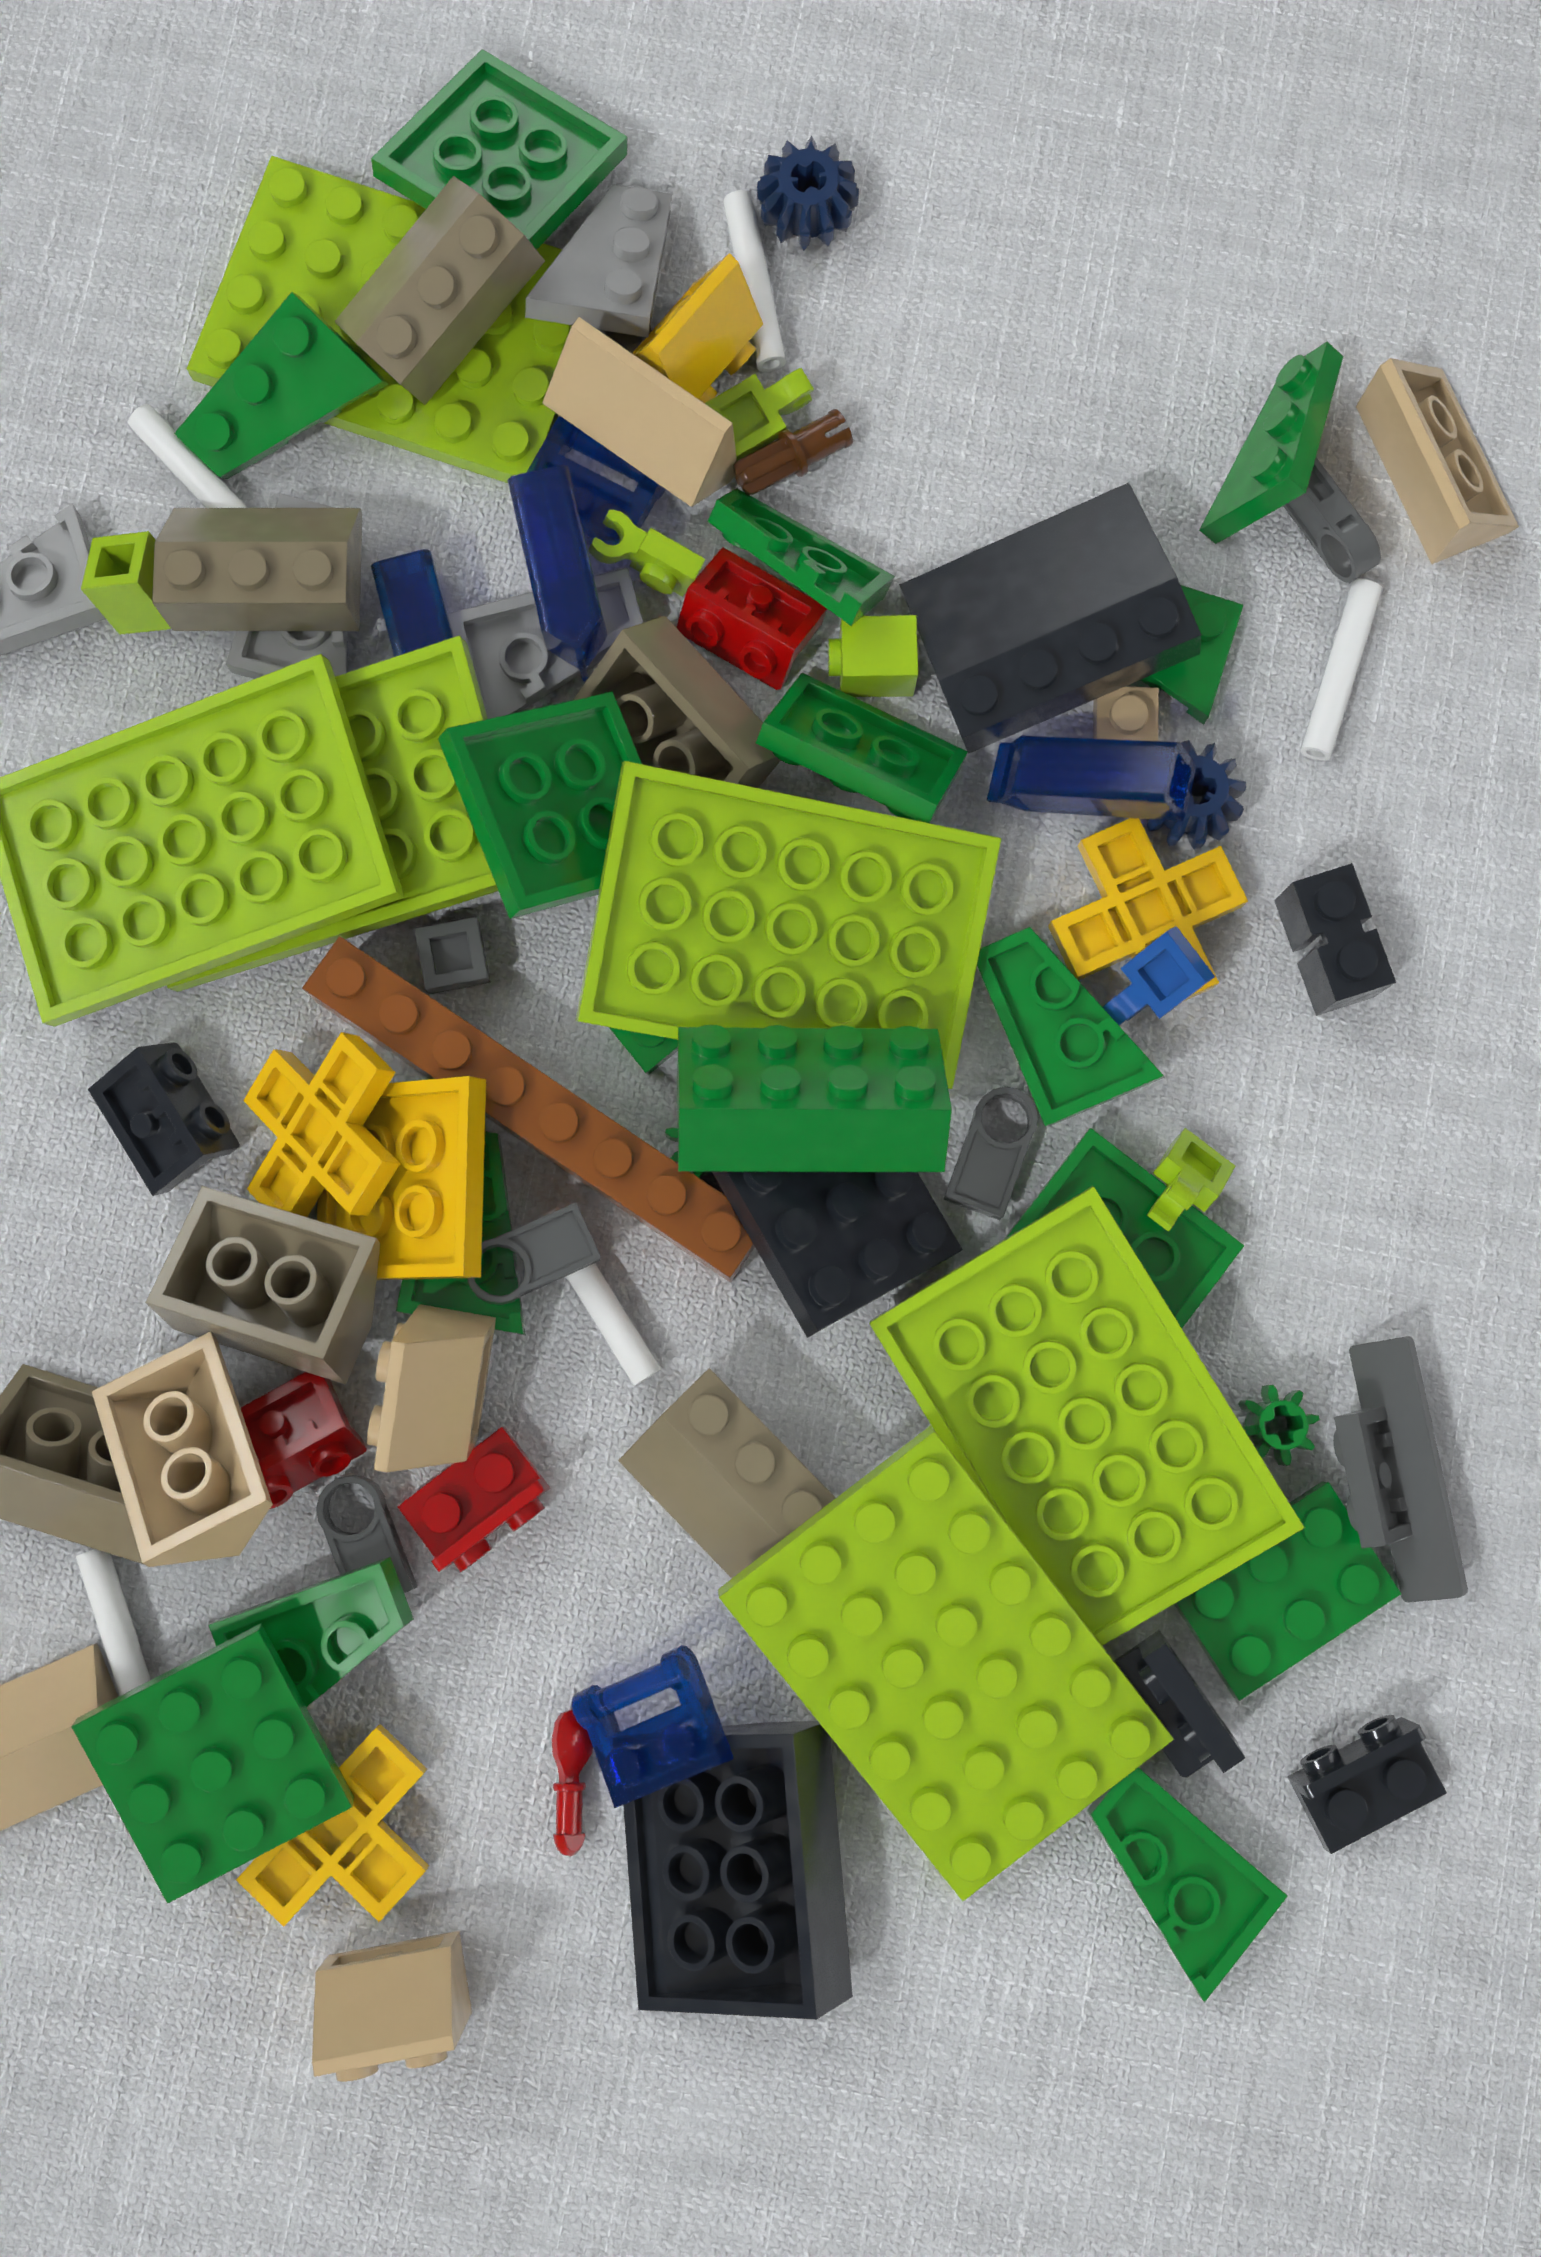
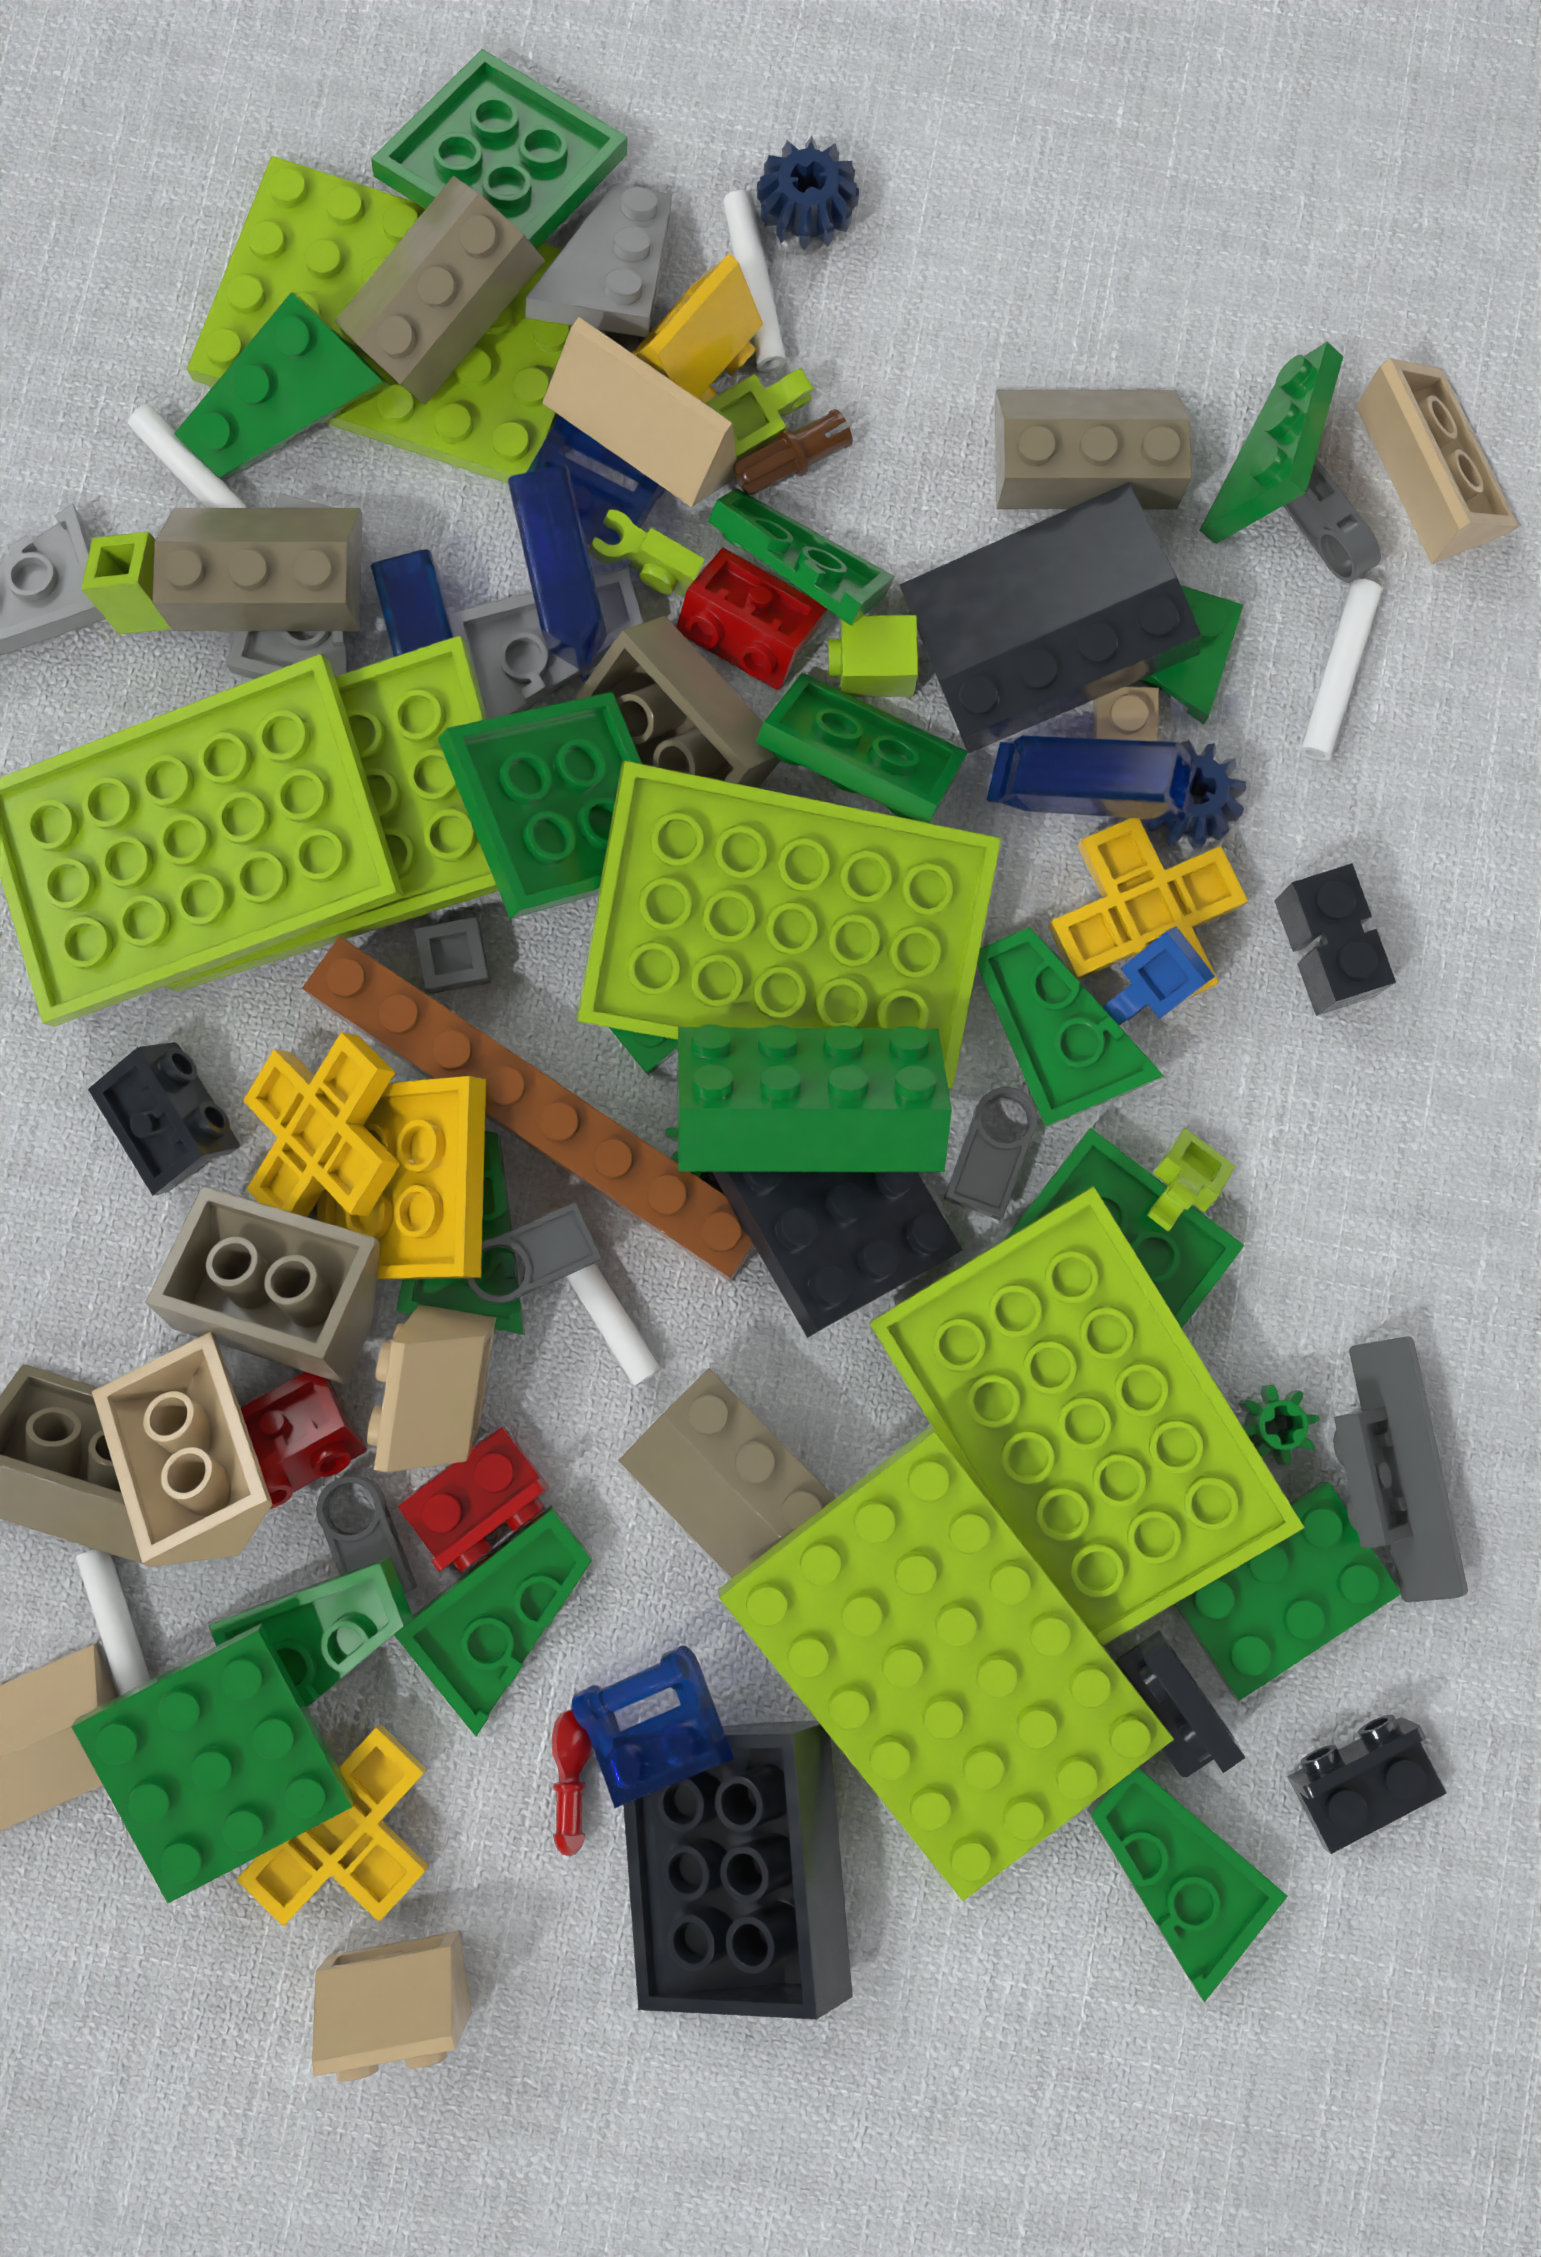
(490, 1618): none -> green wing
(1082, 443): none -> dark tan slope

